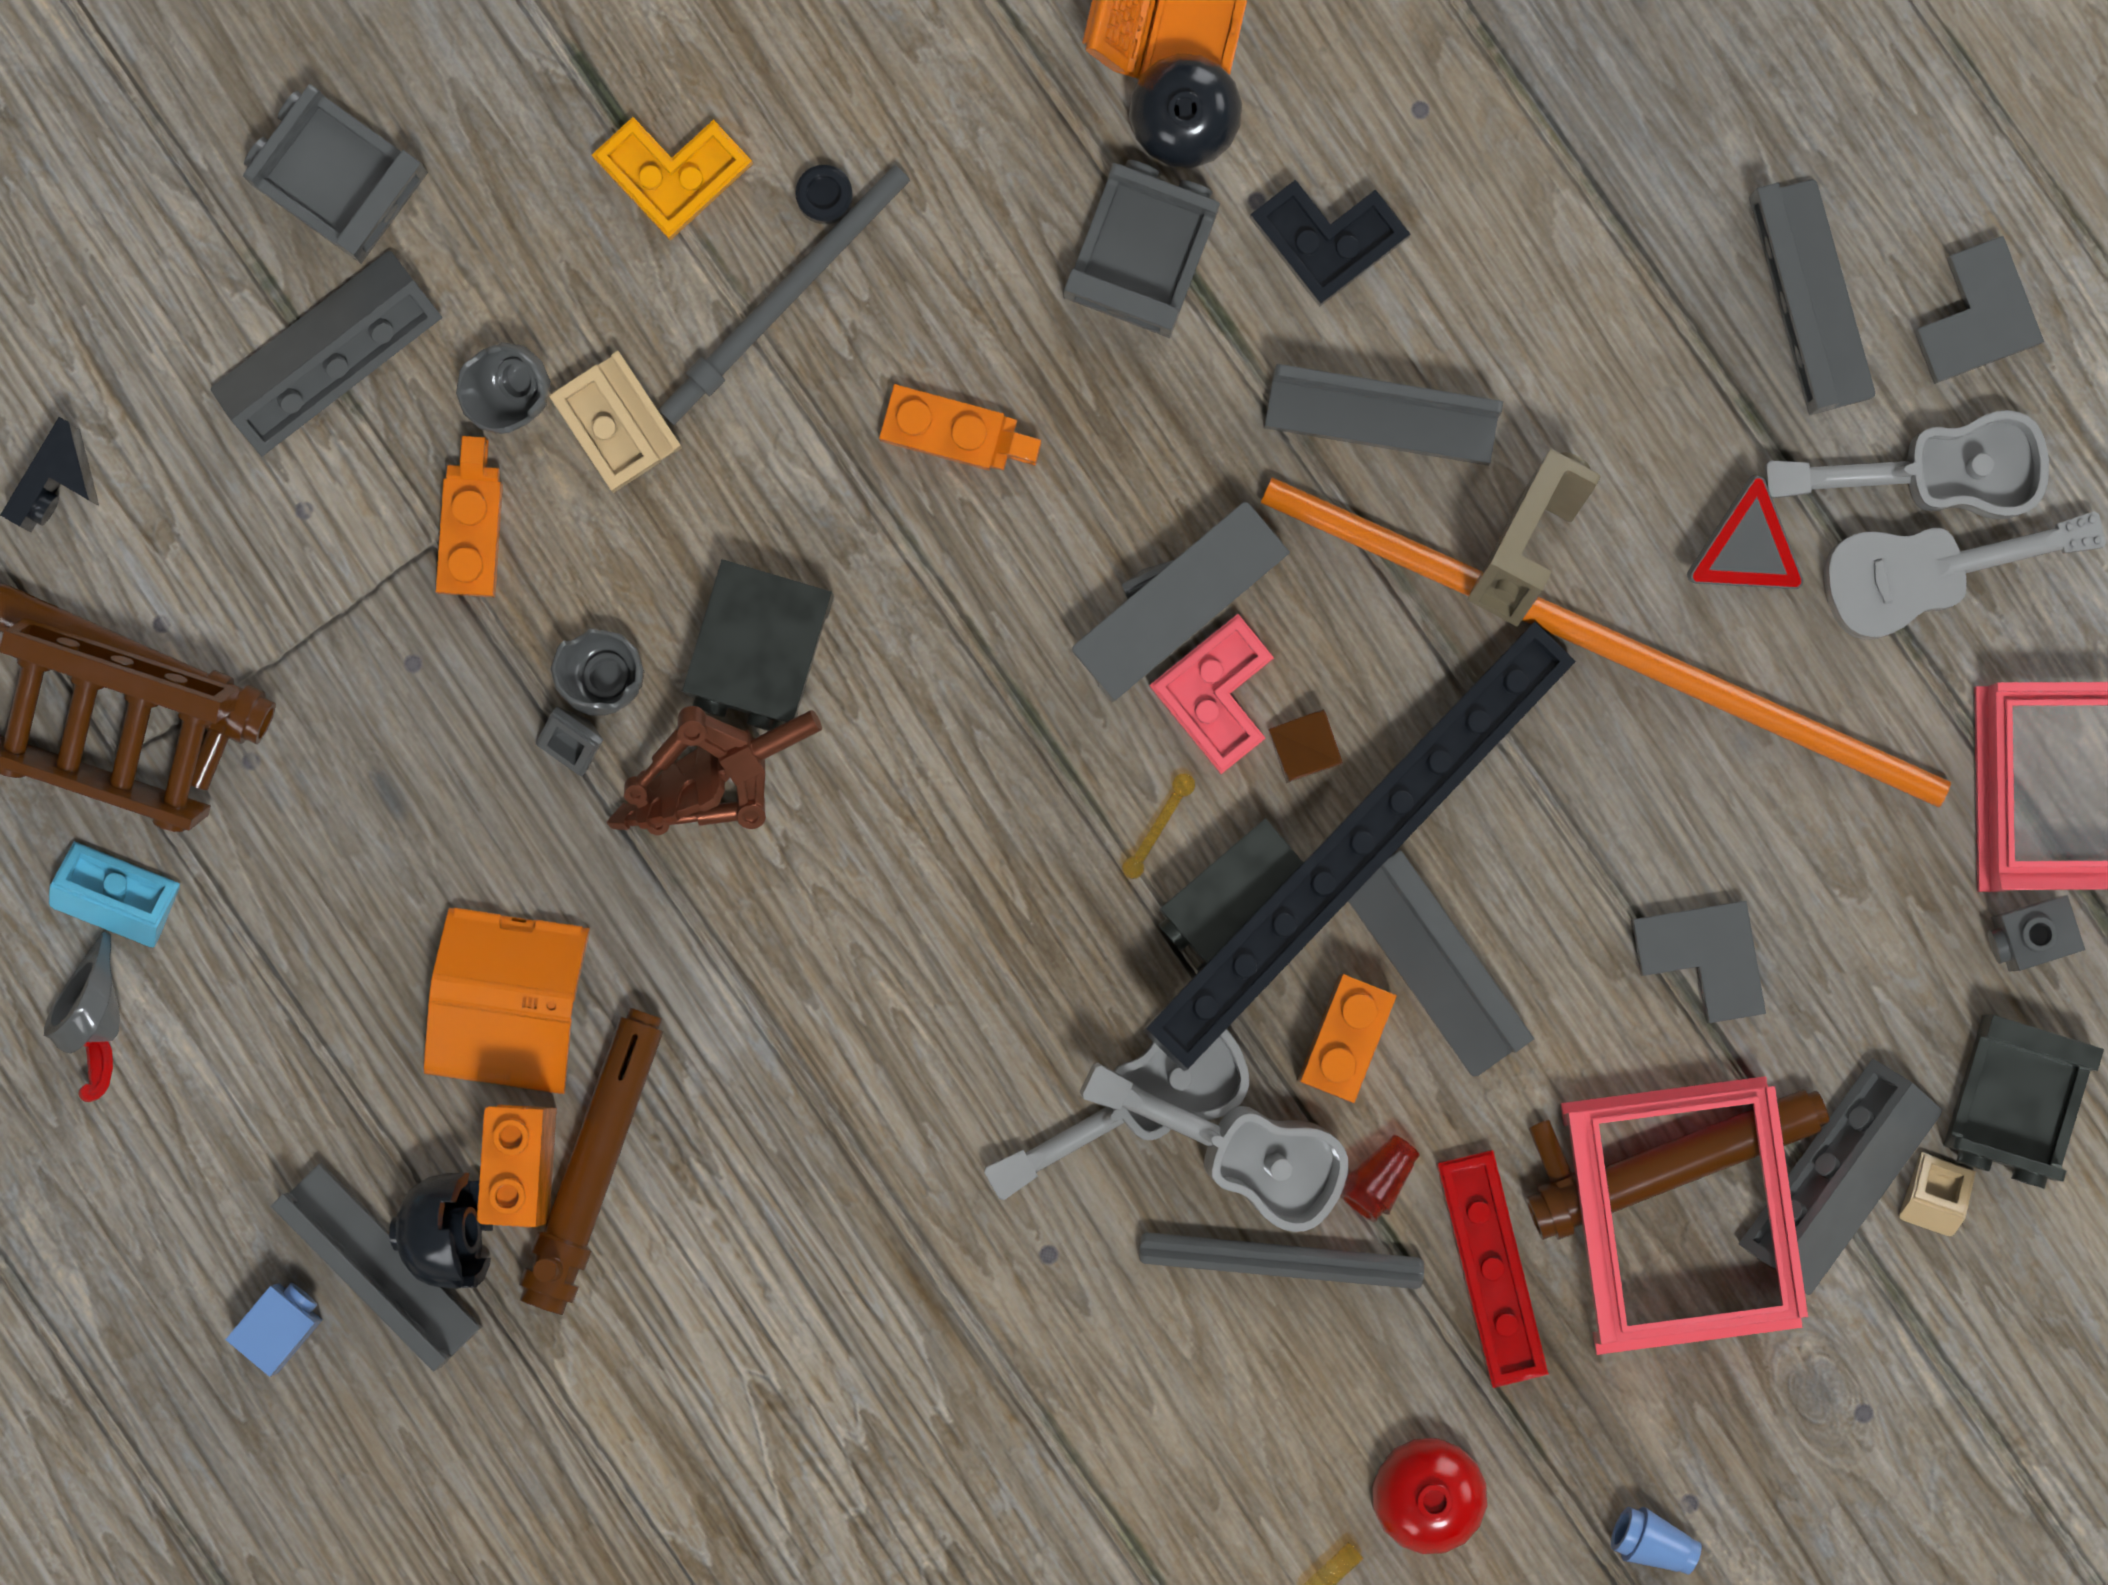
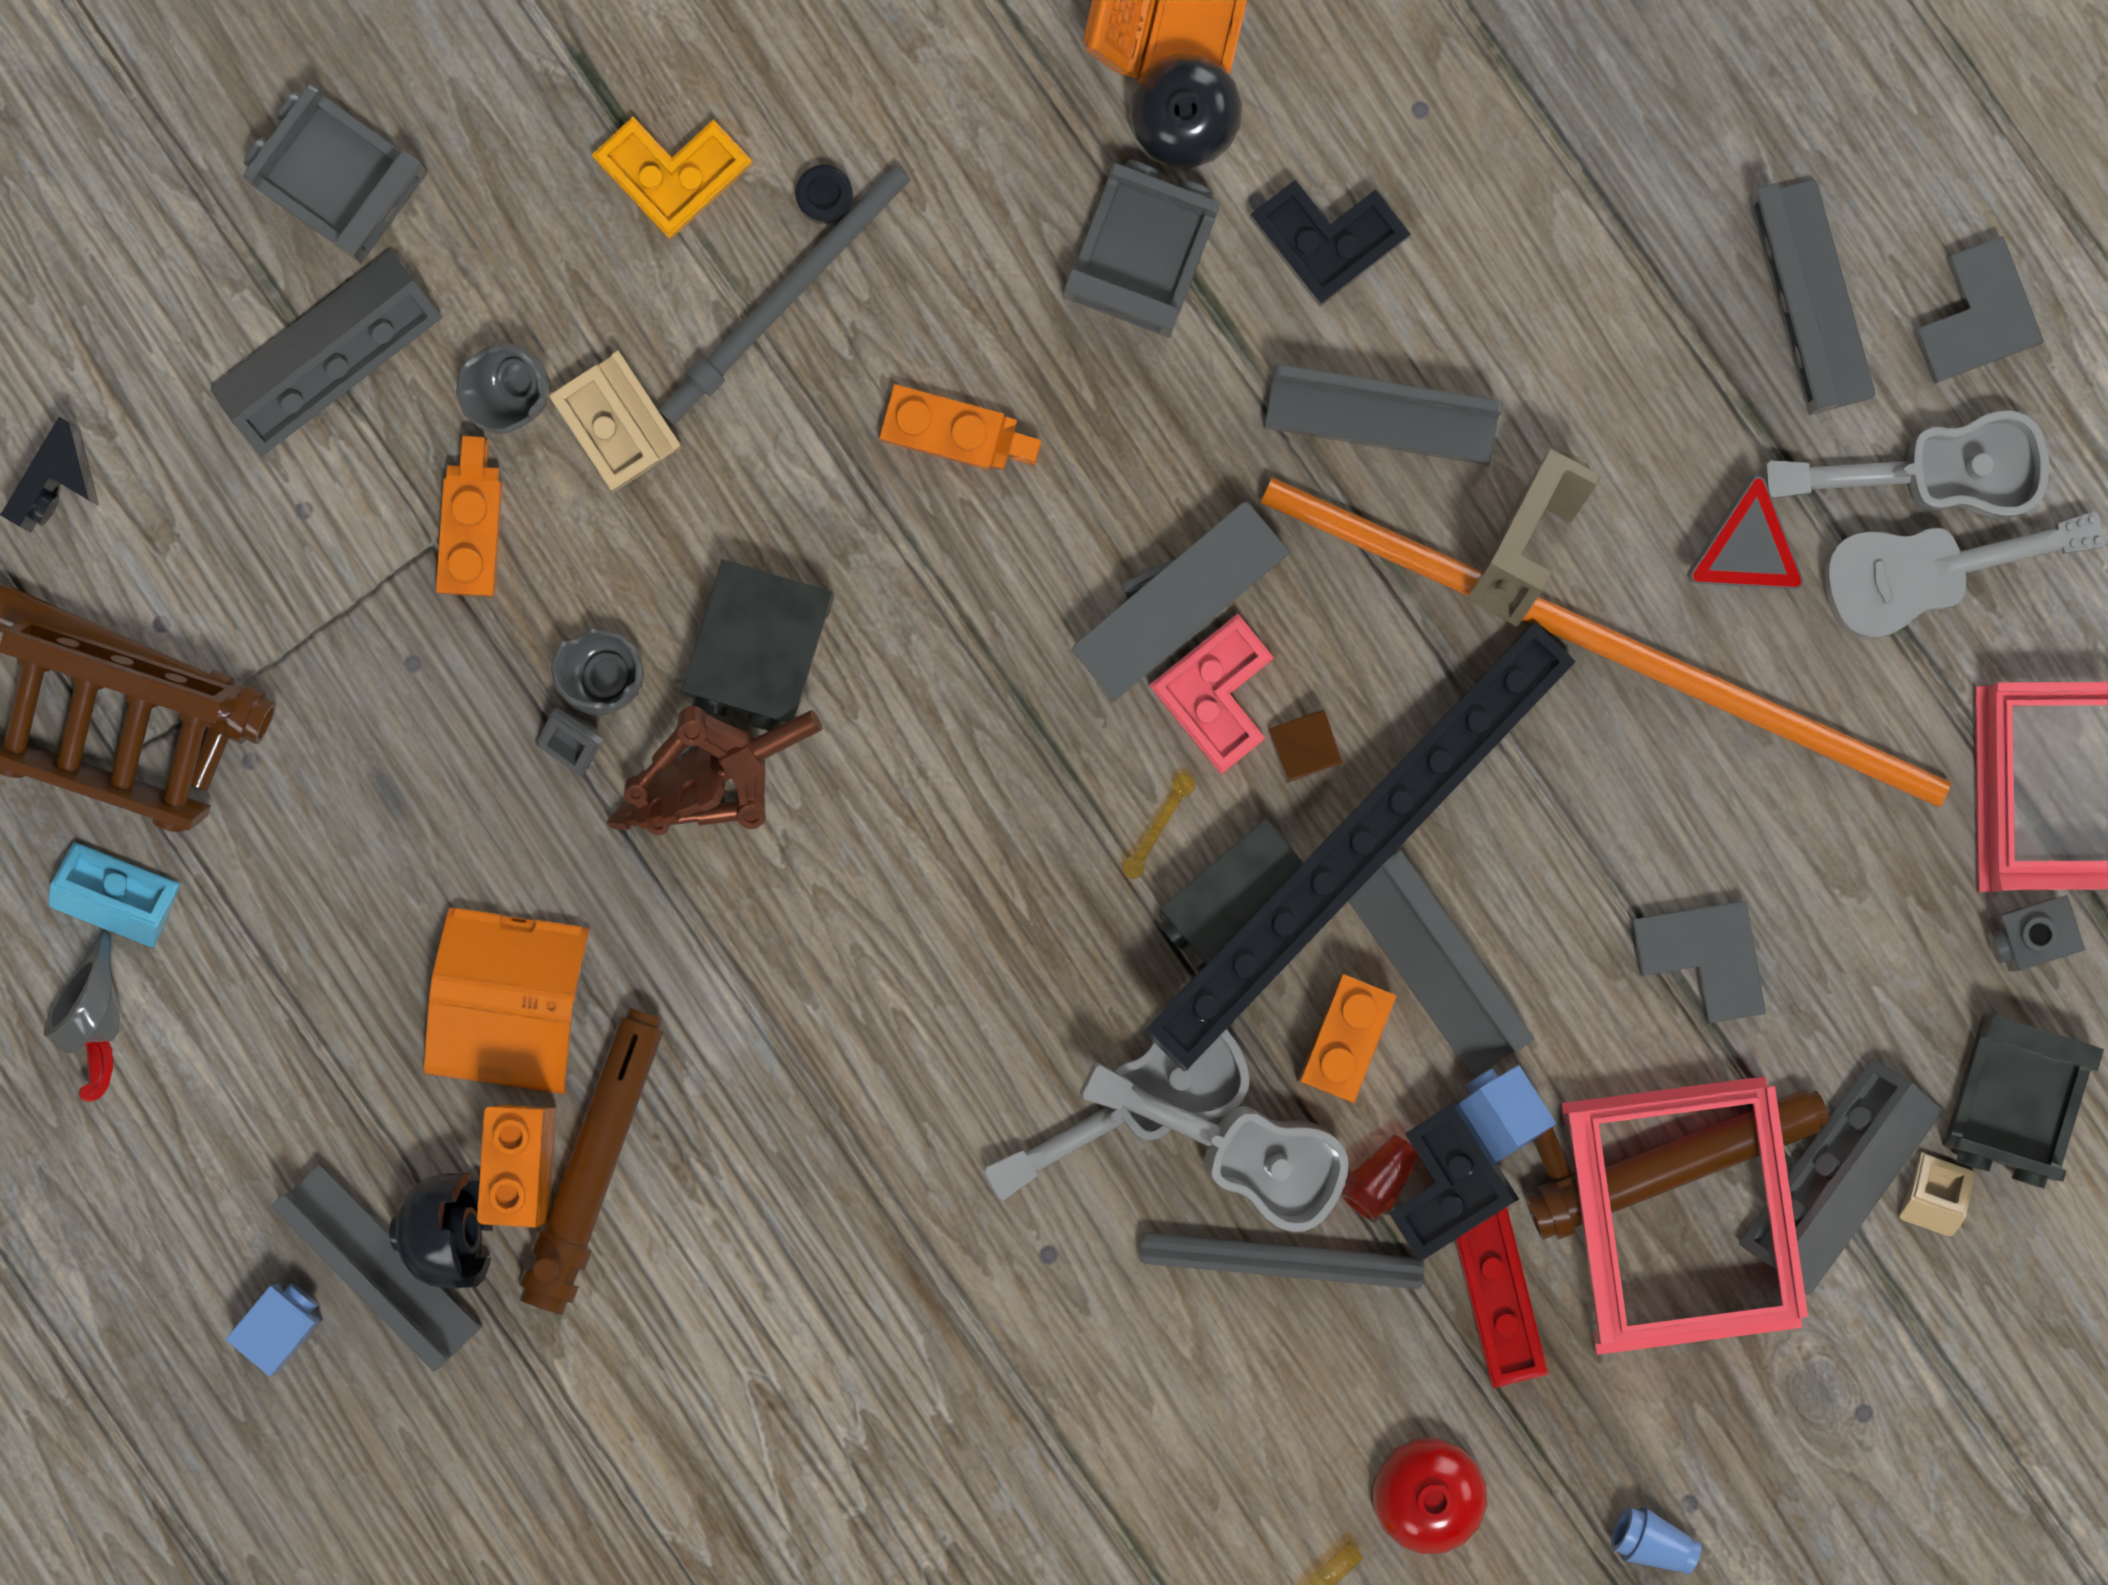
(1466, 1186): none -> black plate
(1505, 1111): none -> medium blue brick

